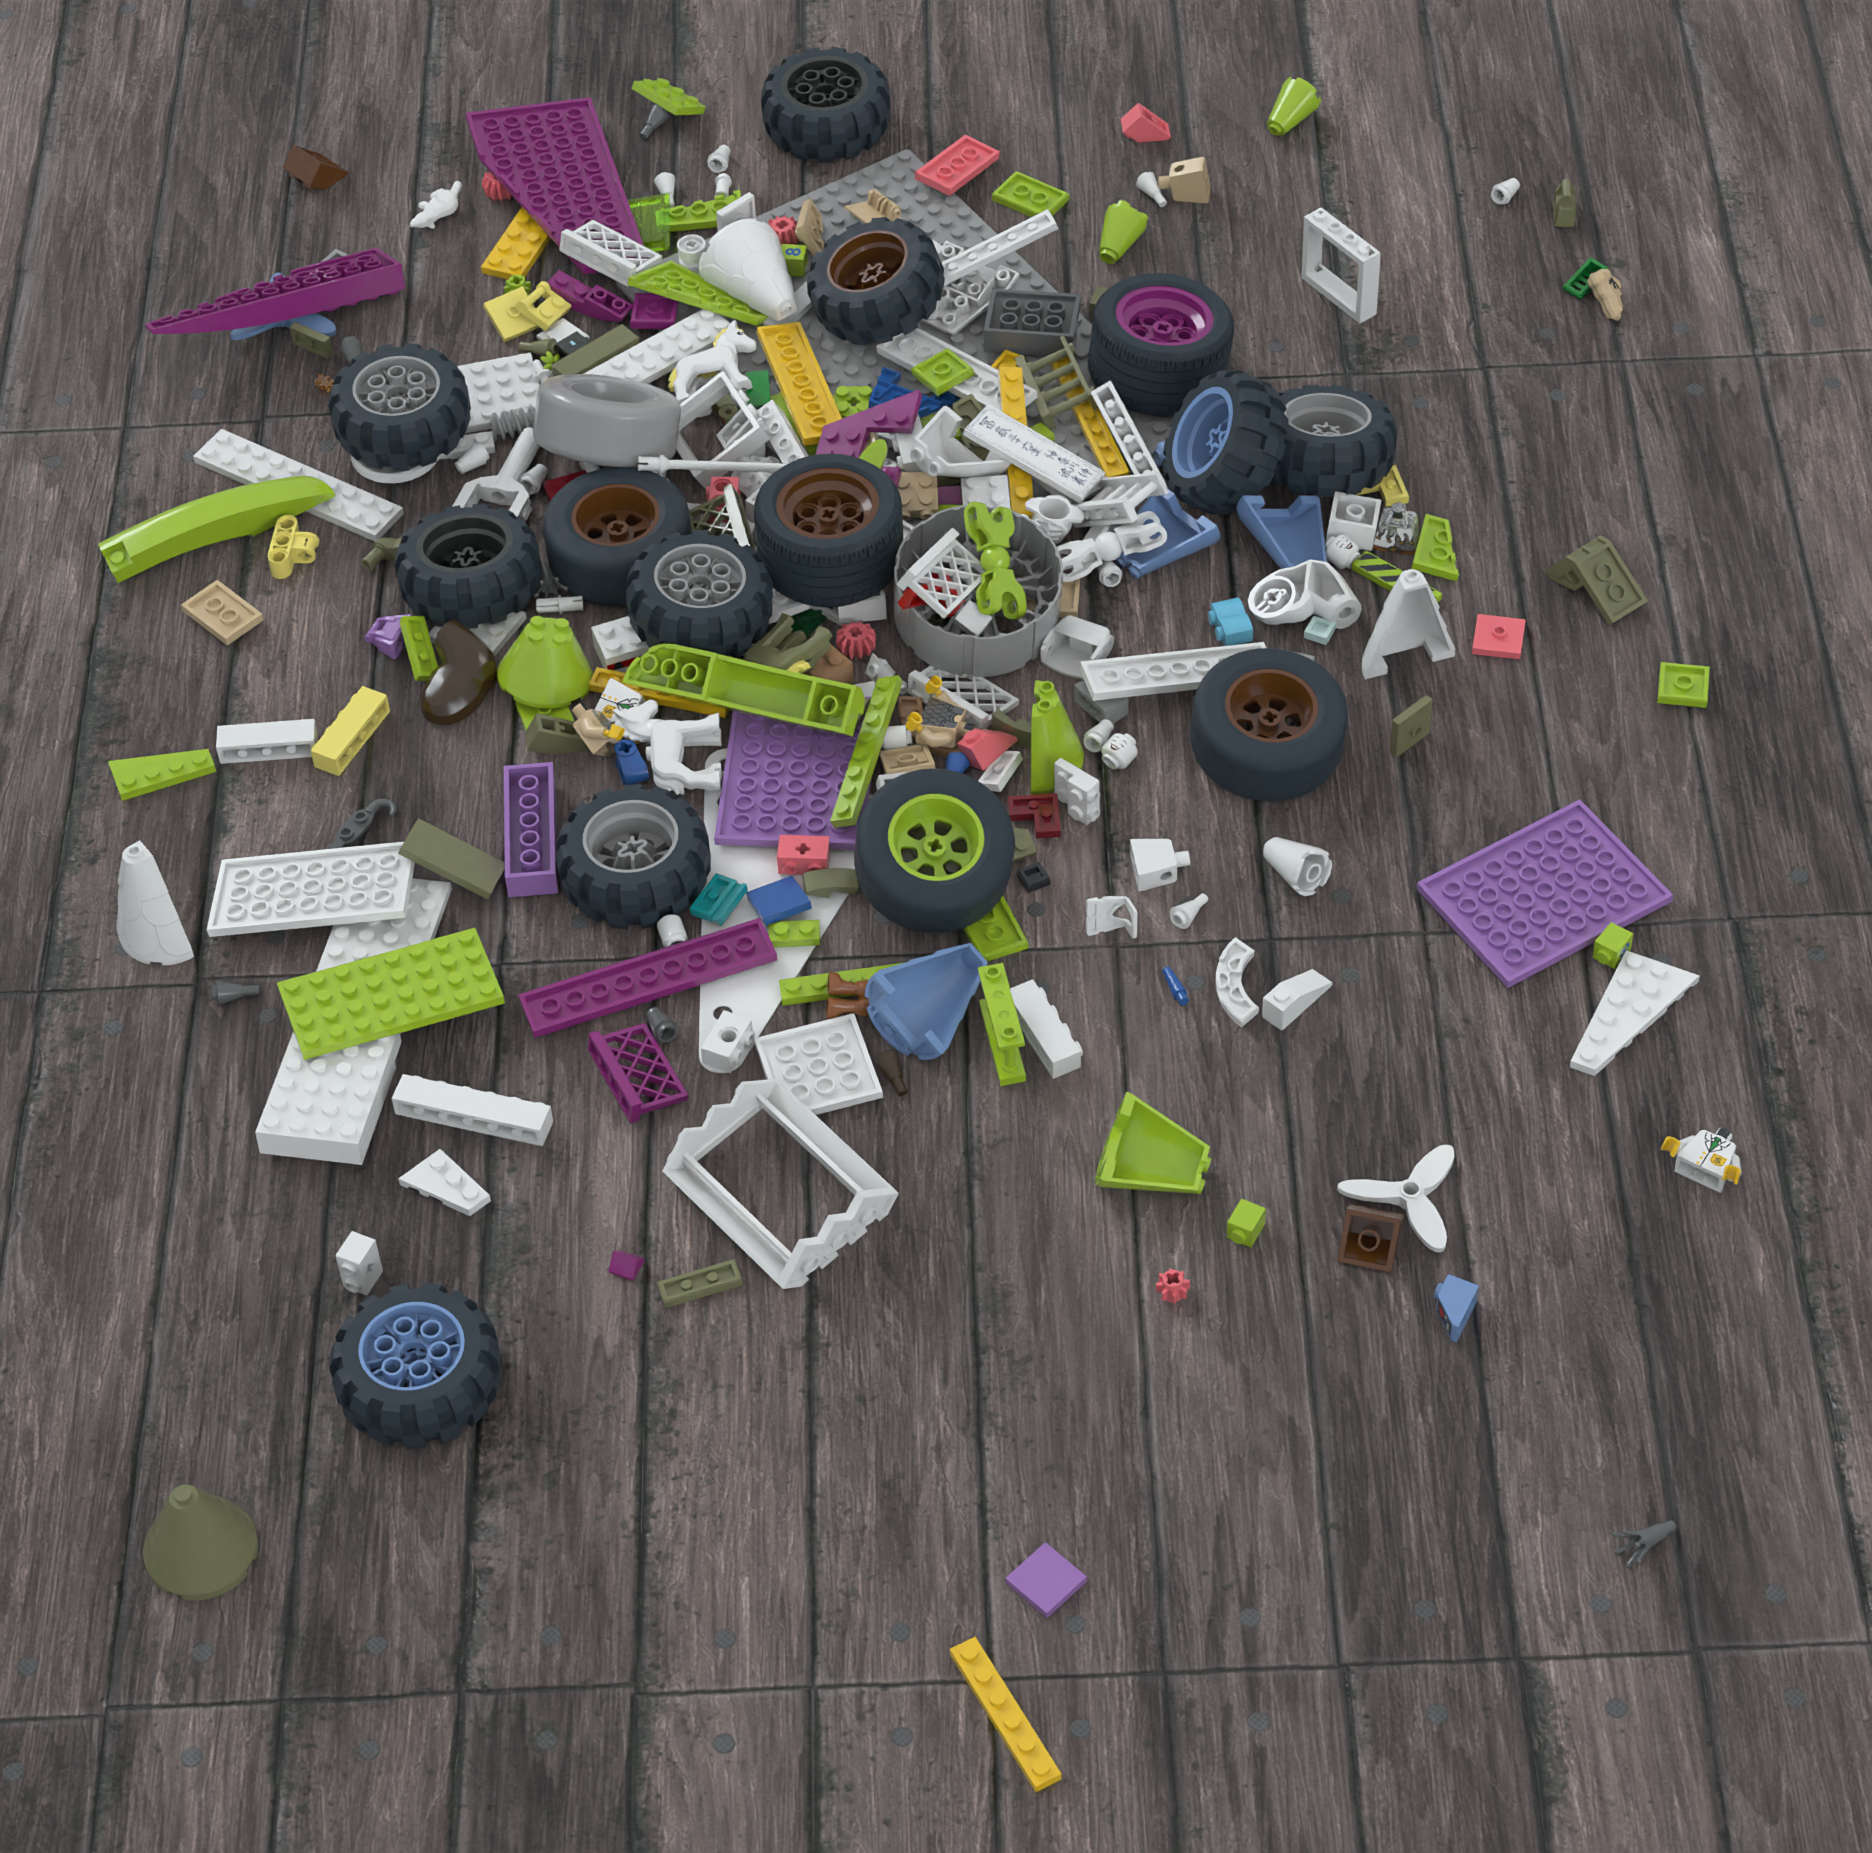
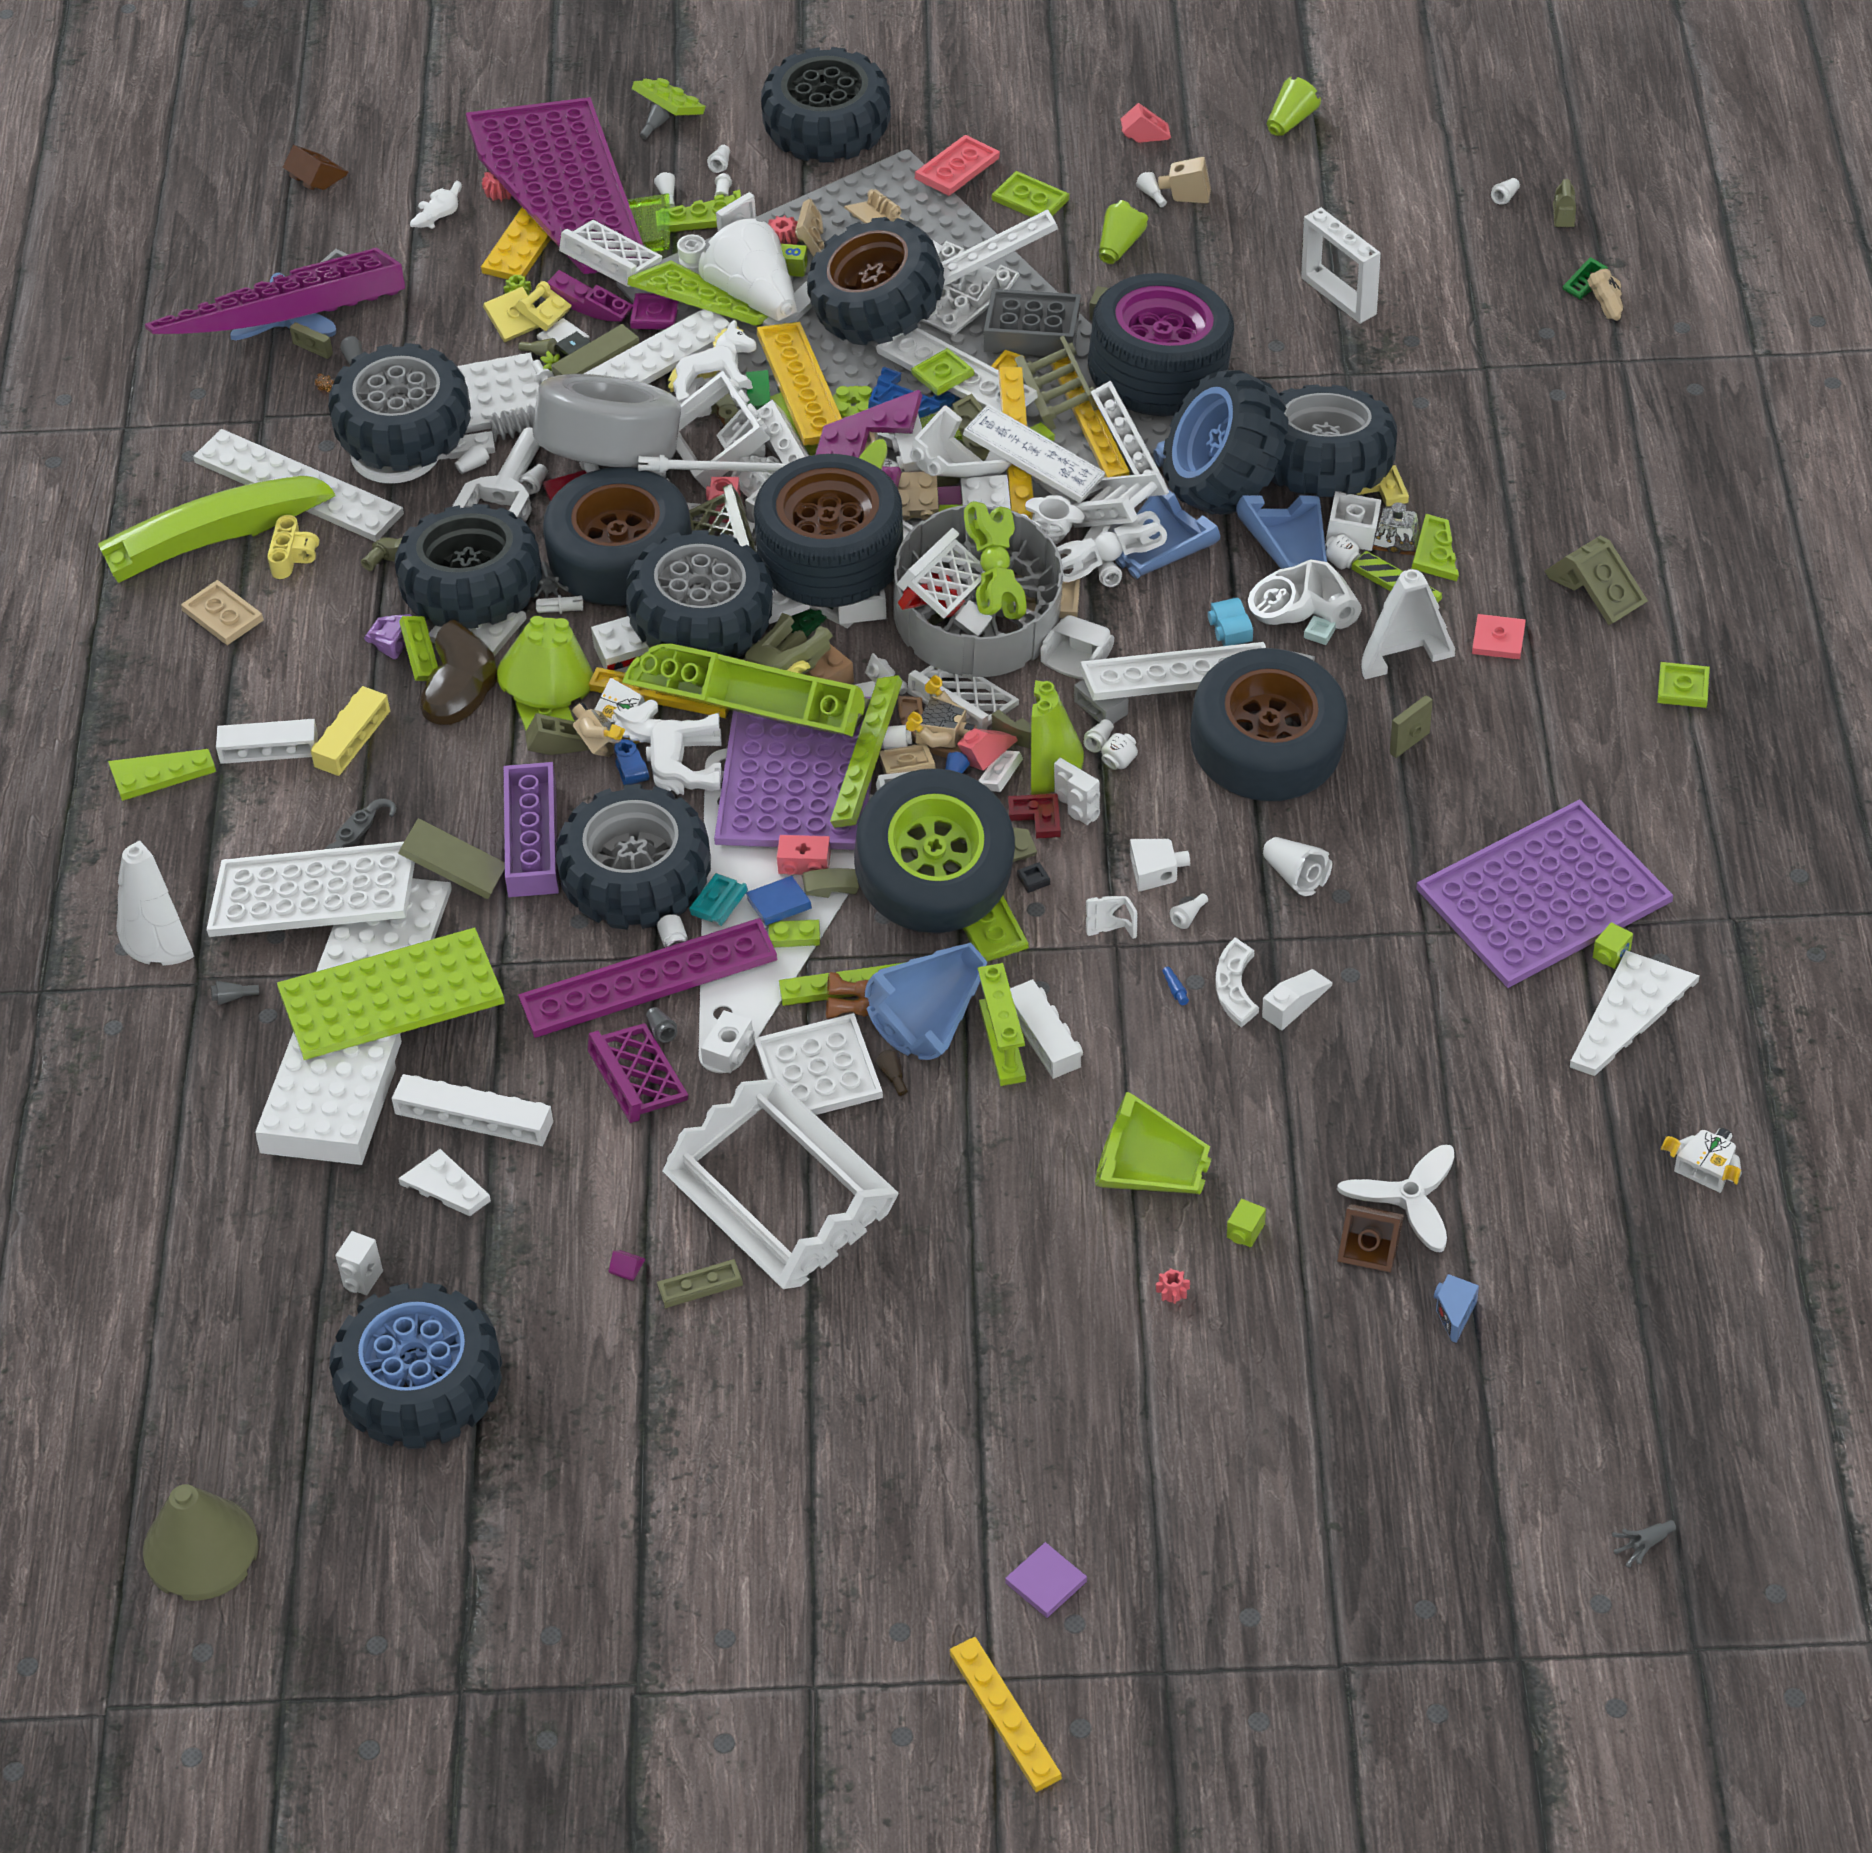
(856, 639): coral gear -> none

